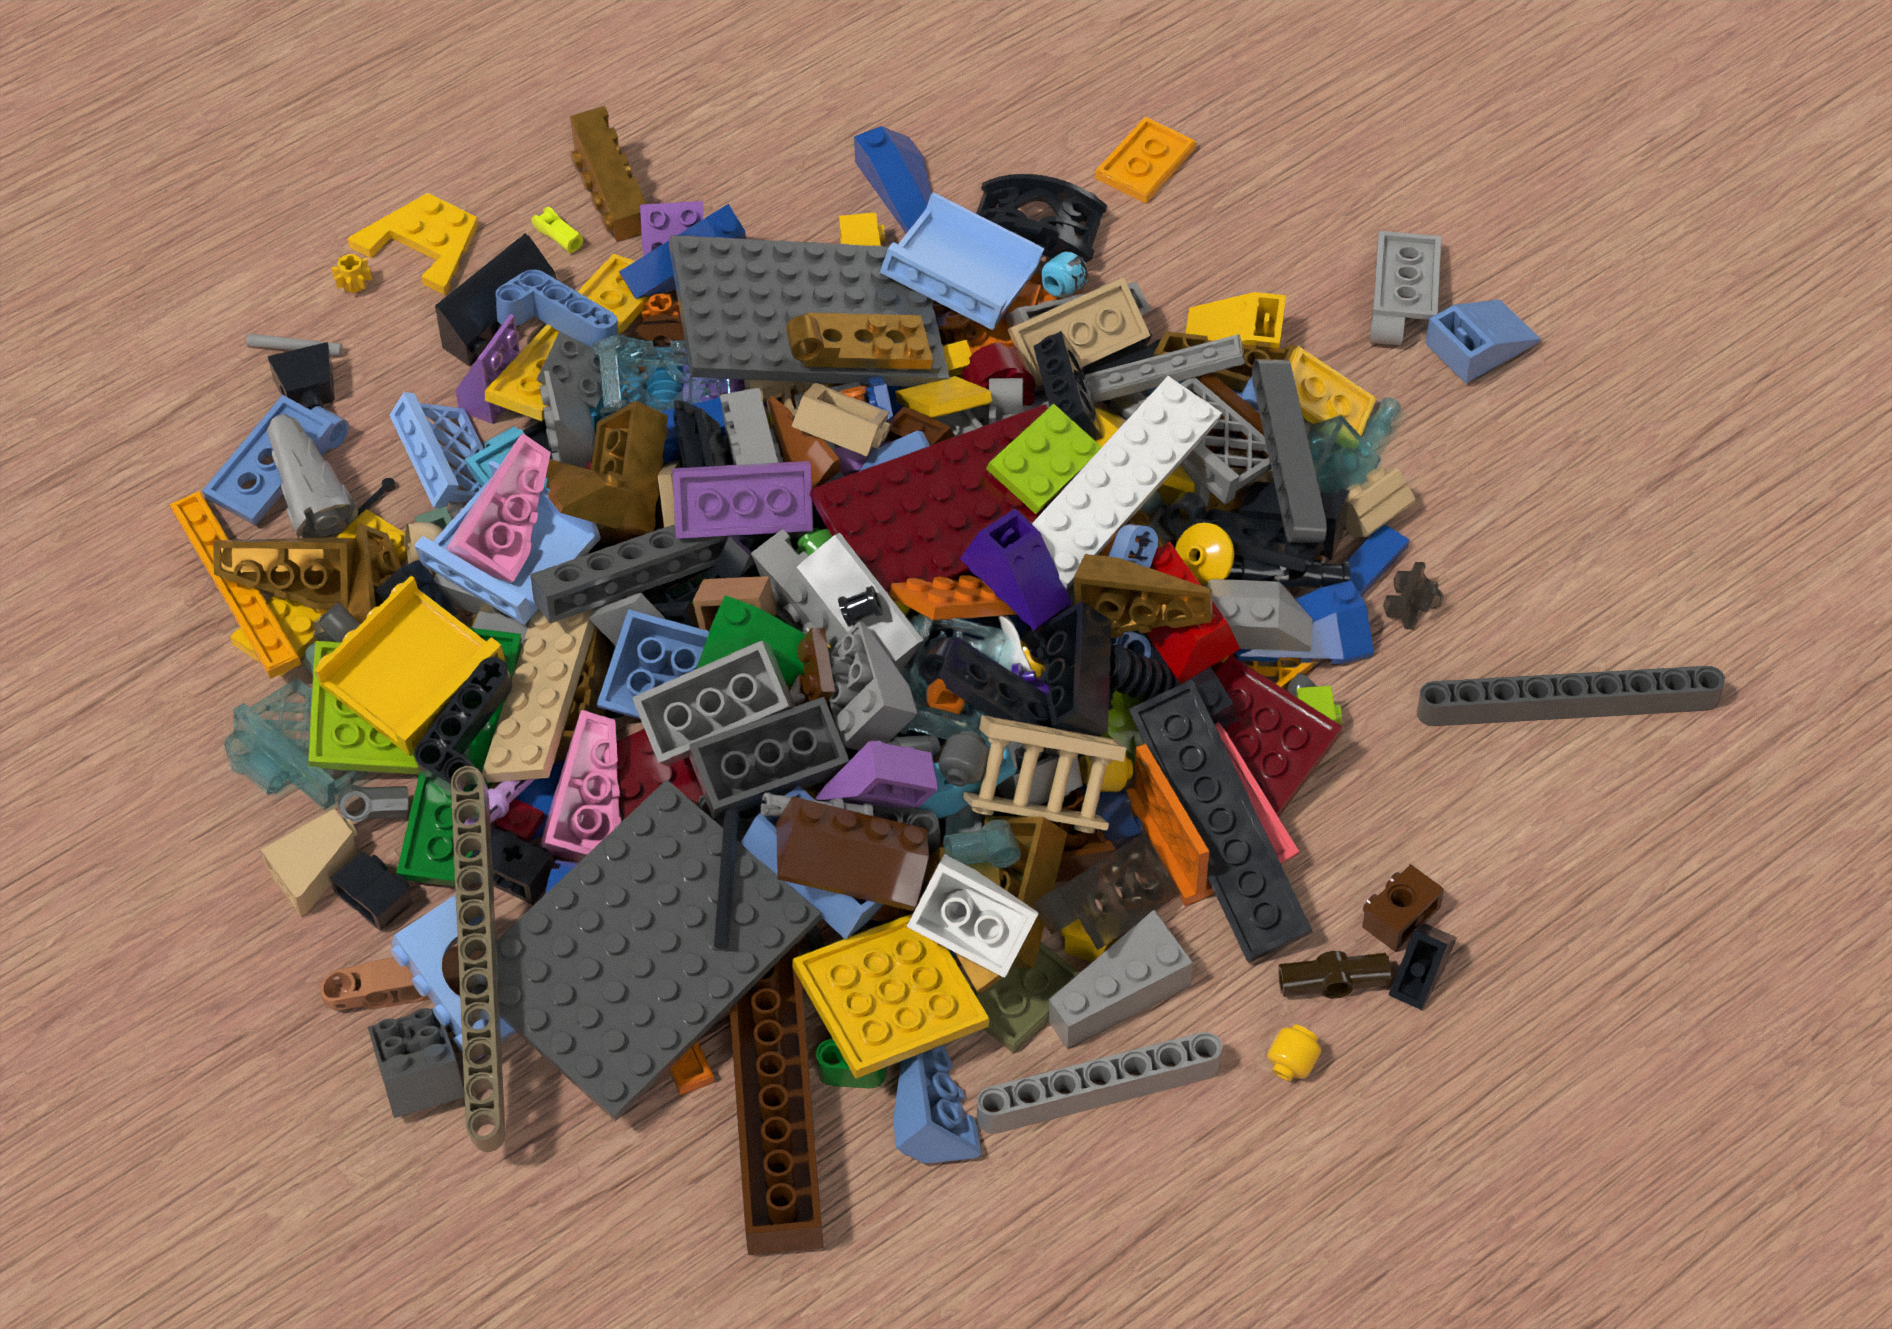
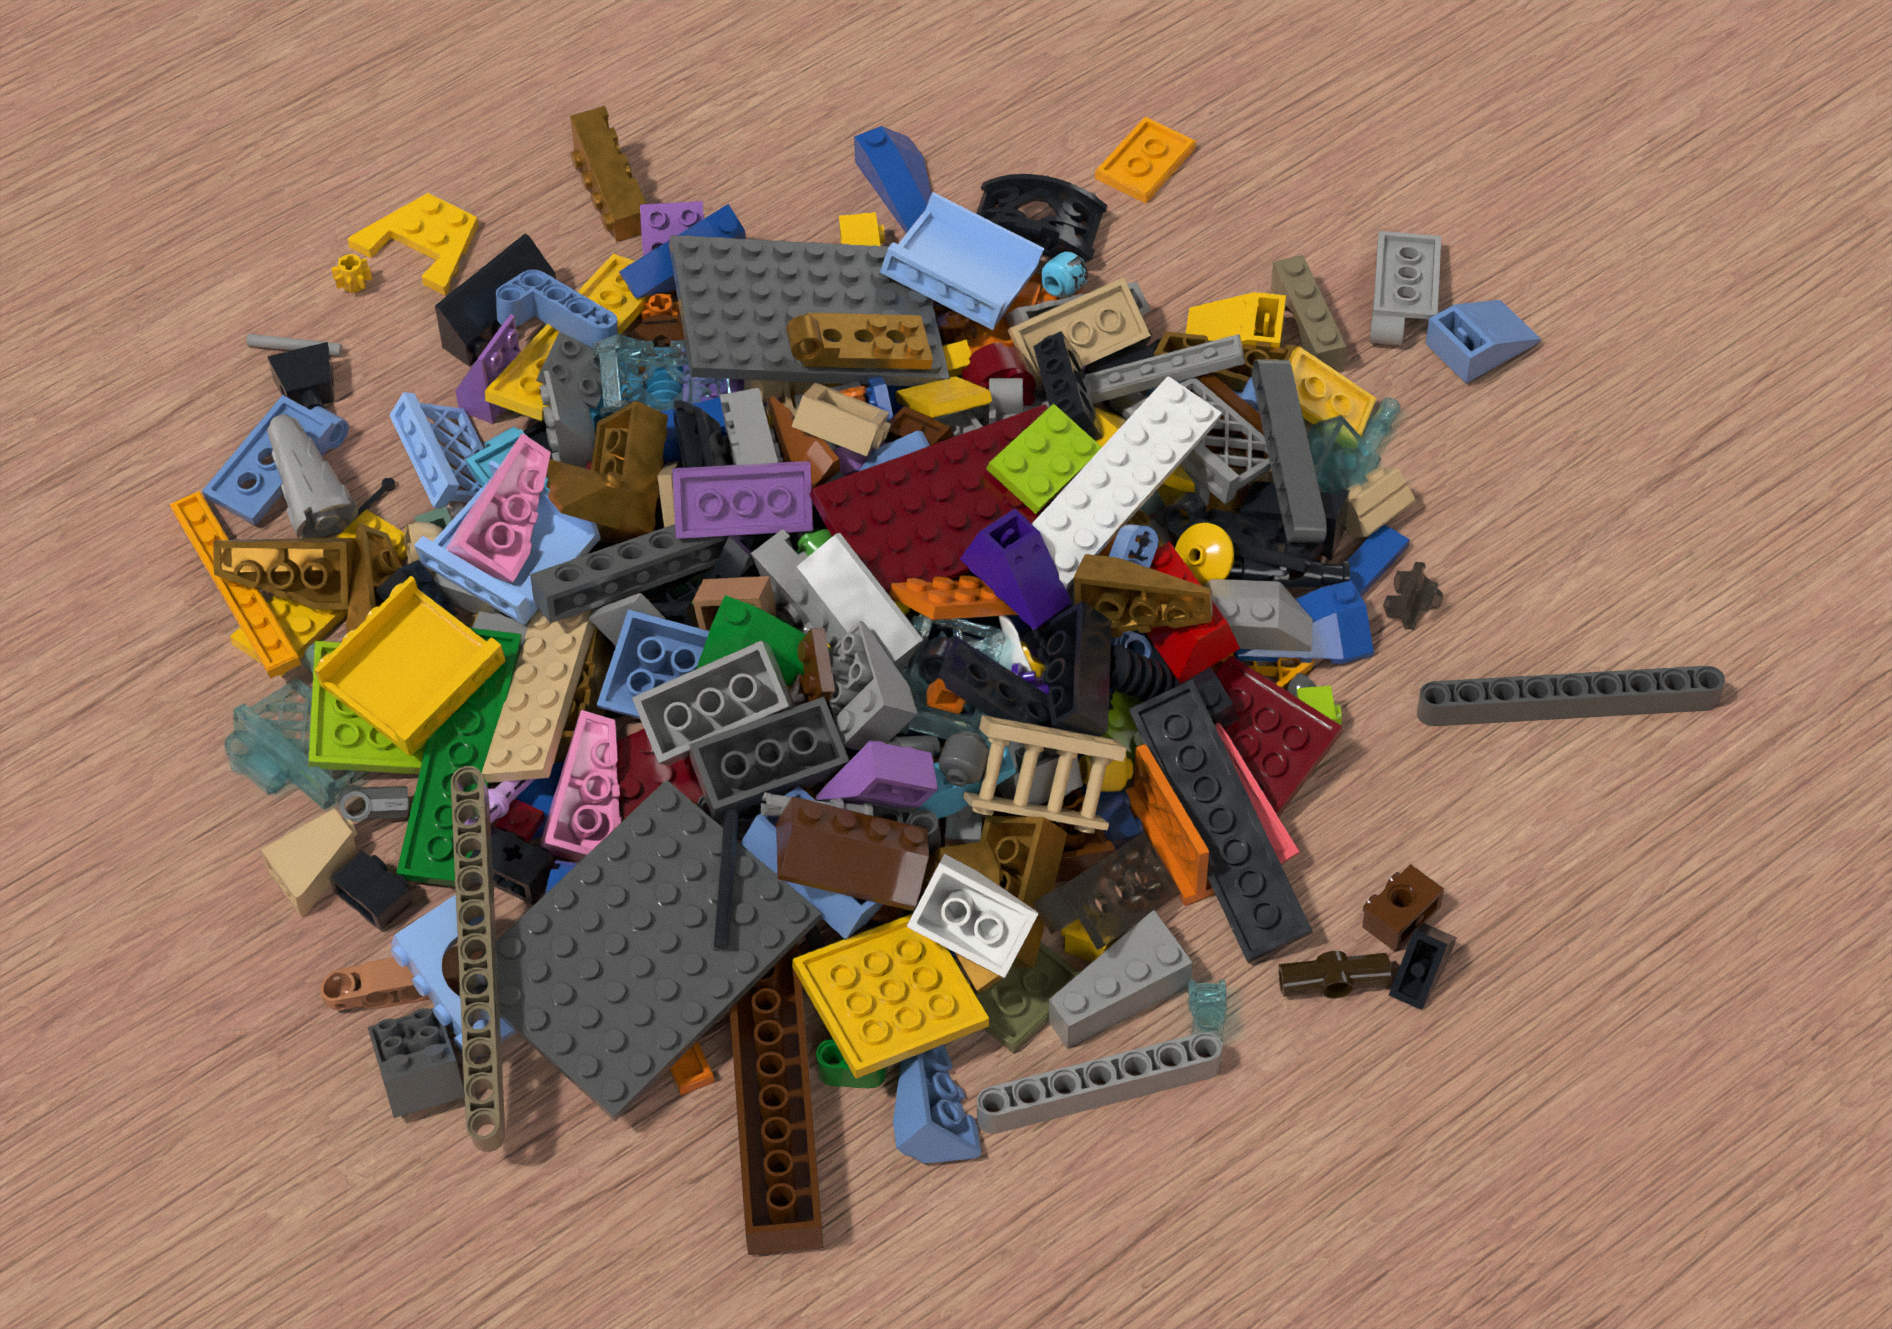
(334, 624): dark grey piece -> none
(468, 720): black beam -> none
(558, 230): neon yellow bar -> none
(860, 606): black bush -> none
(991, 844): clear light blue piece -> none
(1207, 1007): none -> clear light blue piece
(1294, 1052): yellow head -> none
(1314, 320): none -> dark tan arch

